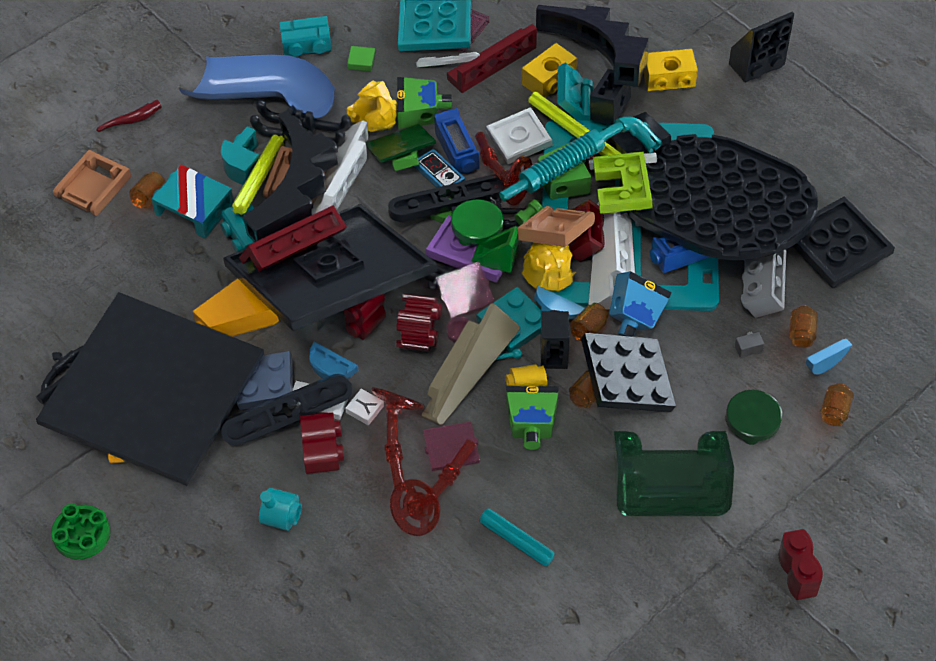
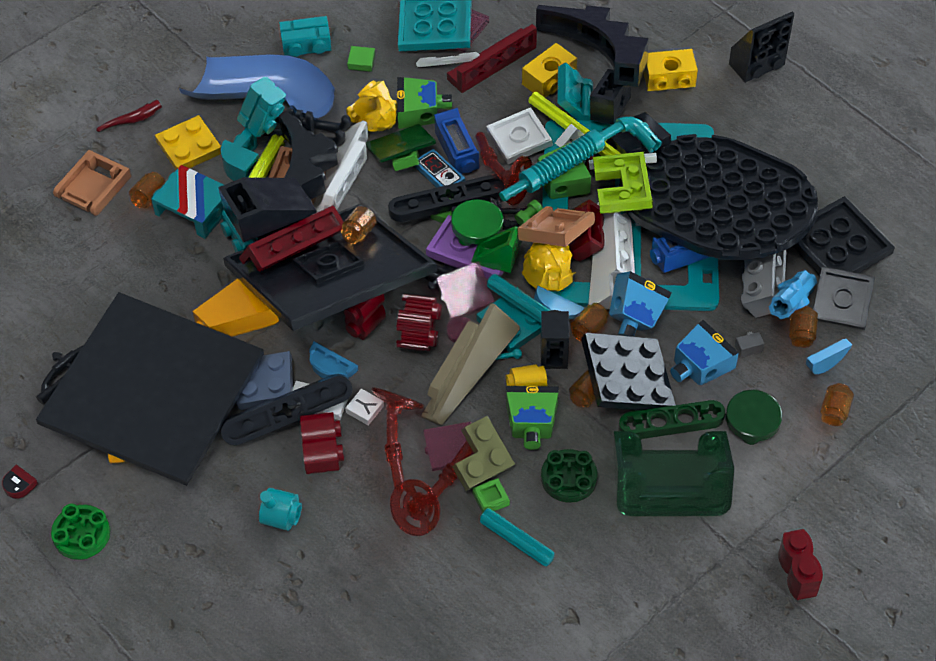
(18, 482): none -> tile
(188, 143): none -> yellow plate
(261, 107): none -> teal brick
(264, 204): none -> black slope
(358, 225): none -> clear orange brick
(489, 454): none -> olive plate
(491, 496): none -> bright green tile
(516, 296): none -> teal axle
(569, 135): none -> white tile
(569, 475): none -> dark green tile
(673, 424): none -> dark green beam
(703, 355): none -> dark azure torso
(792, 294): none -> dark azure piece
(843, 297): none -> tile

